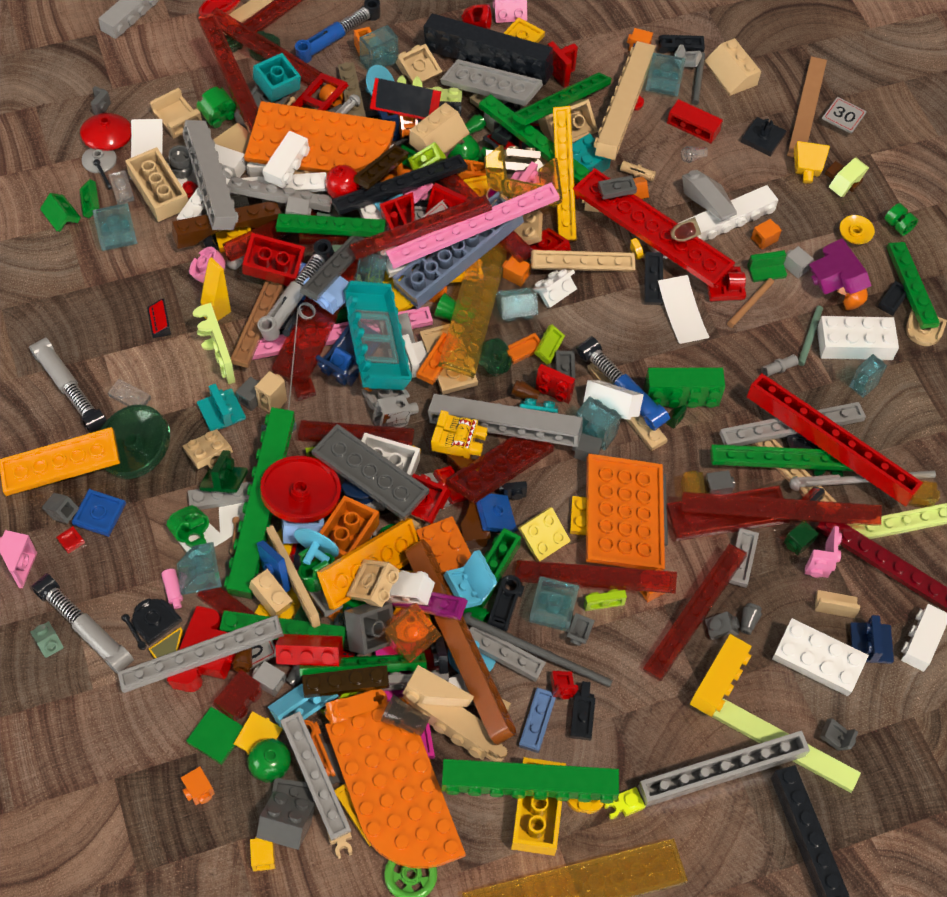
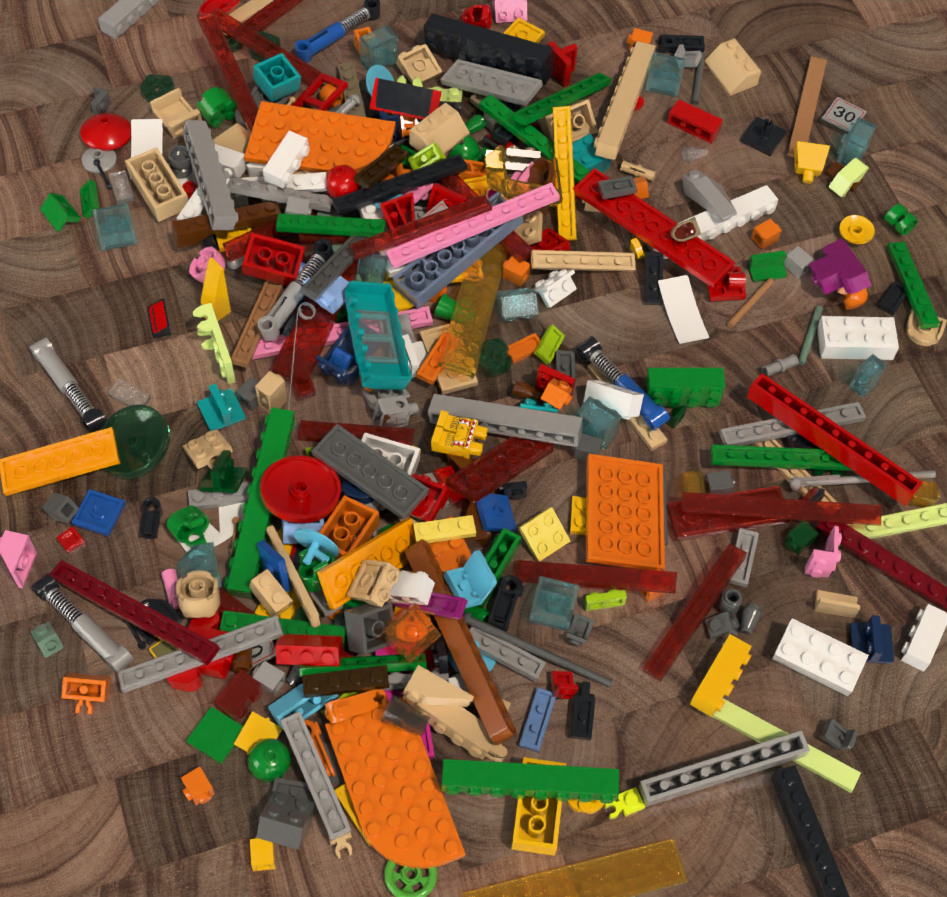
(87, 688): none -> orange brick
(135, 612): none -> dark red plate
(151, 519): none -> black piece
(153, 82): none -> clear green plate
(198, 594): none -> tan brick
(445, 529): none -> light yellow plate
(540, 170): none -> reddish brown piece
(557, 393): none -> orange brick
(730, 601): none -> dark grey brick
(856, 141): none -> clear light blue brick

